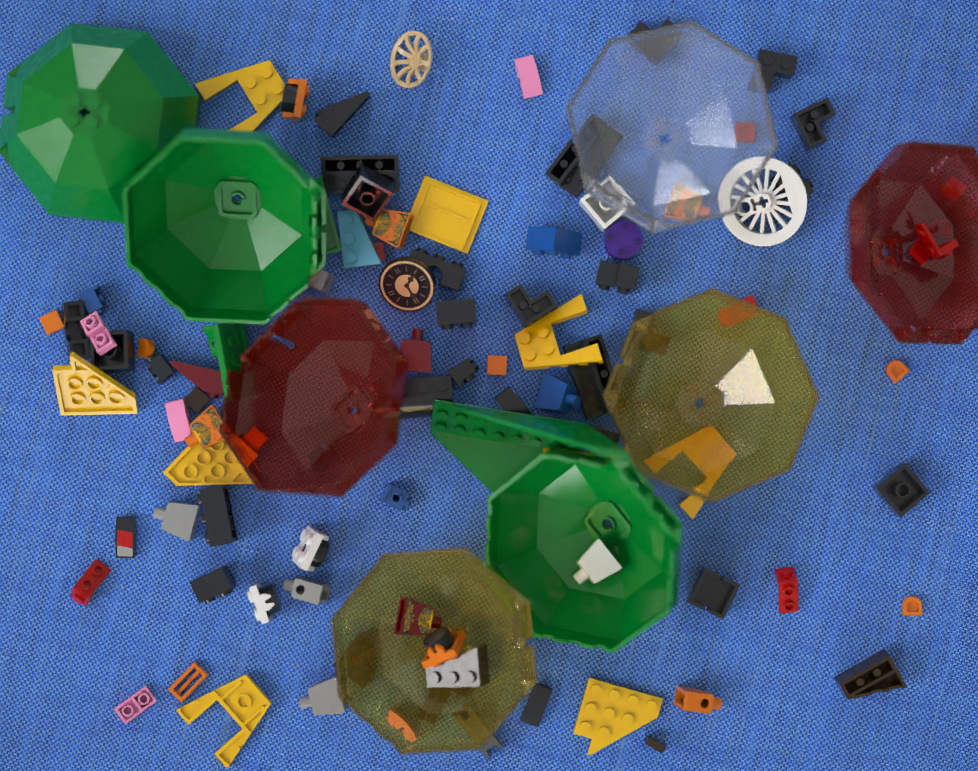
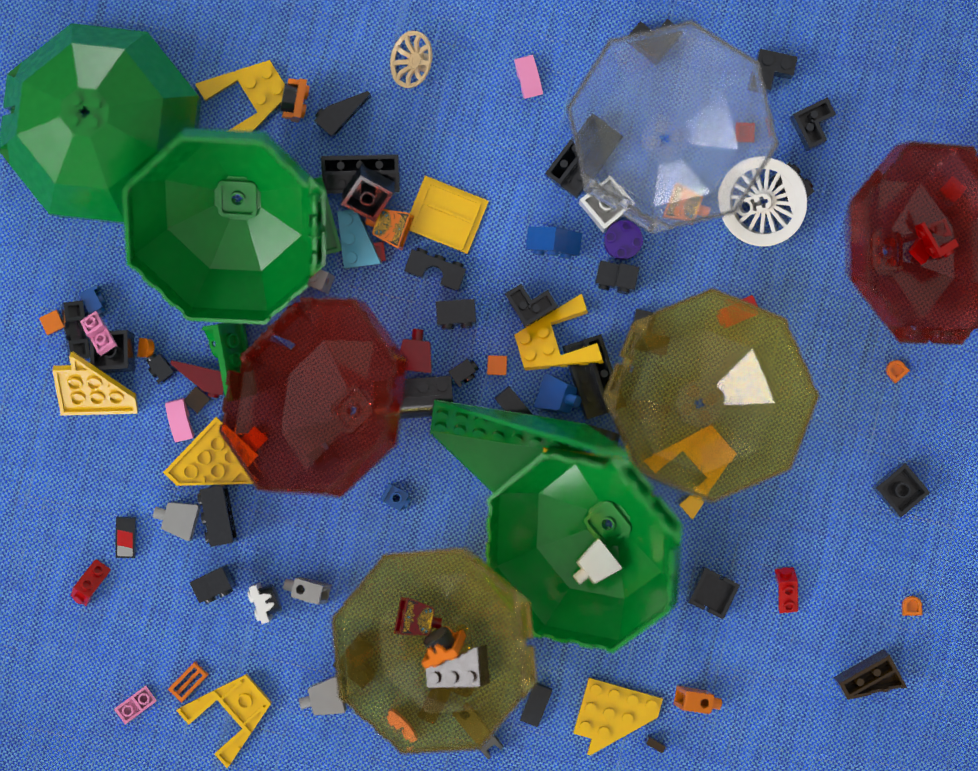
(206, 428): torso -> none
(311, 549): white piece -> none
(407, 284): tile -> none

